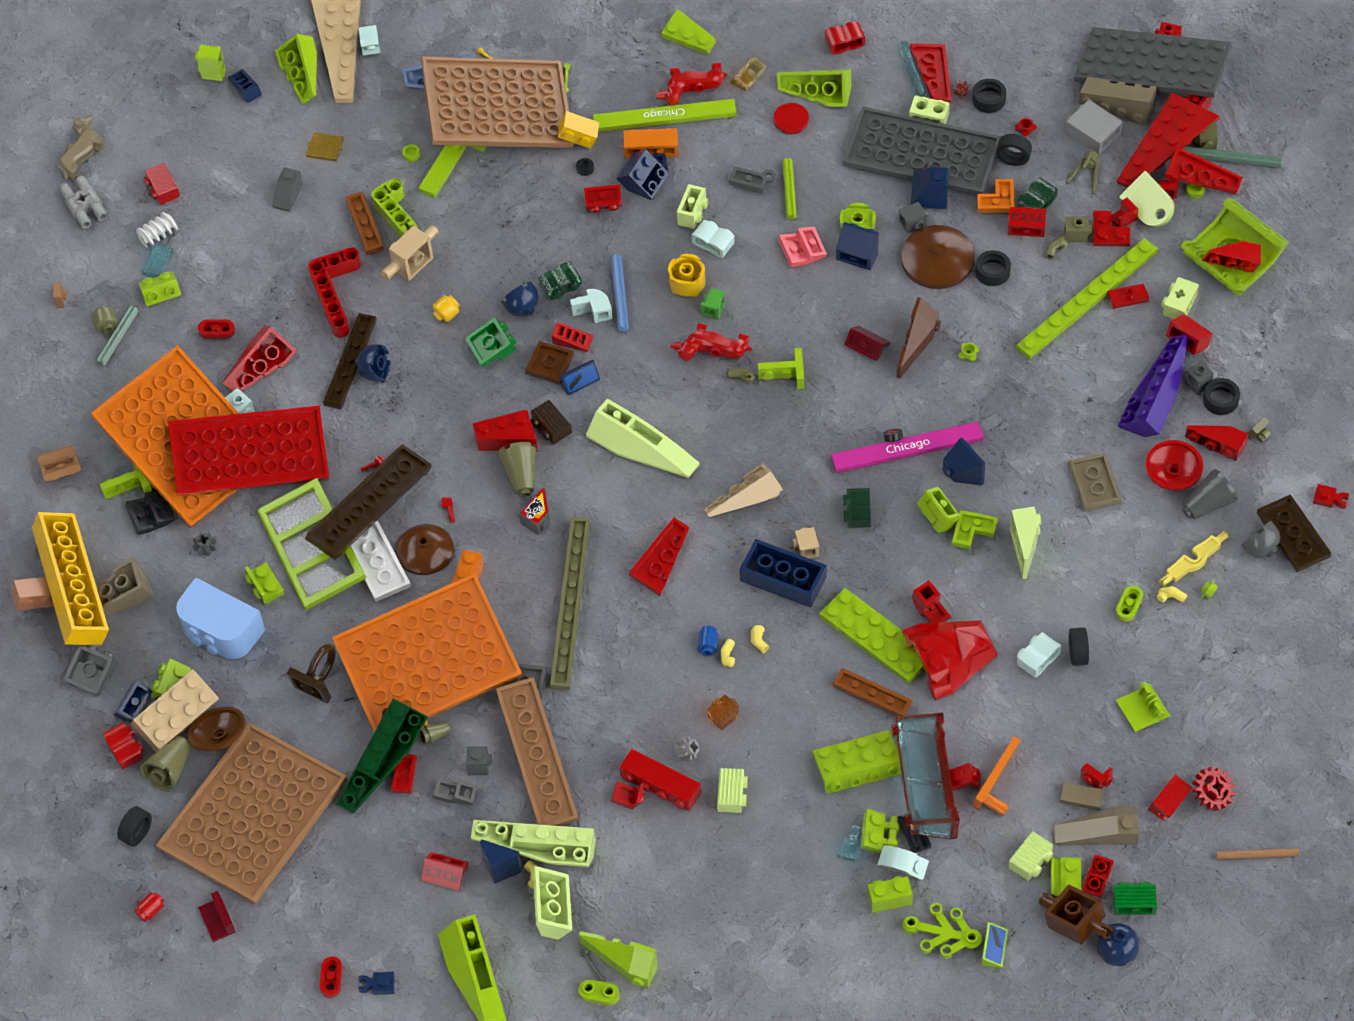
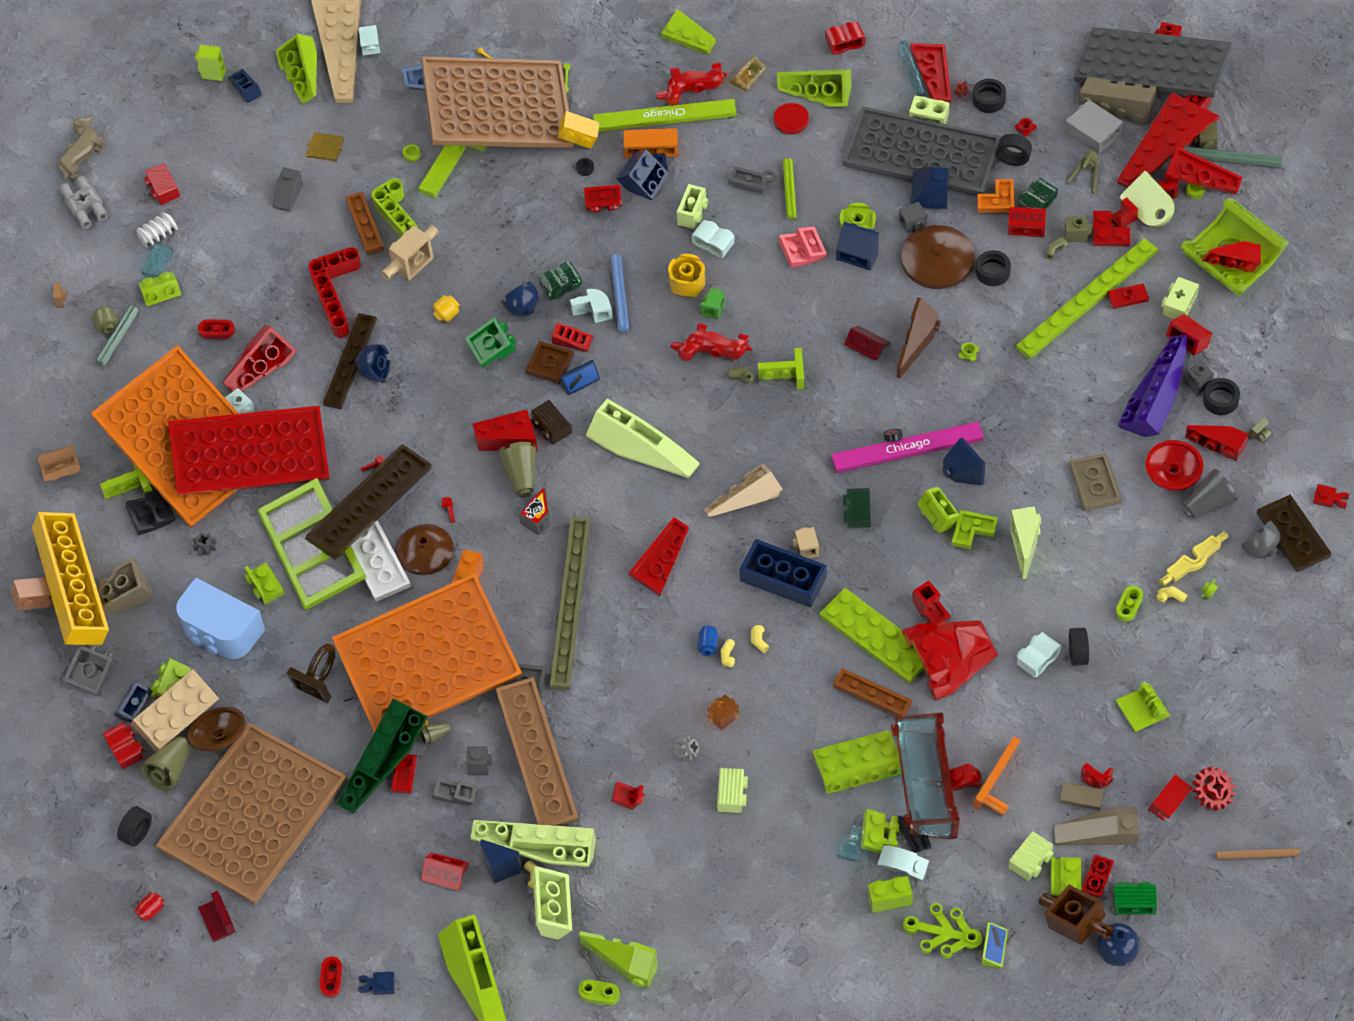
(660, 780): red brick -> none

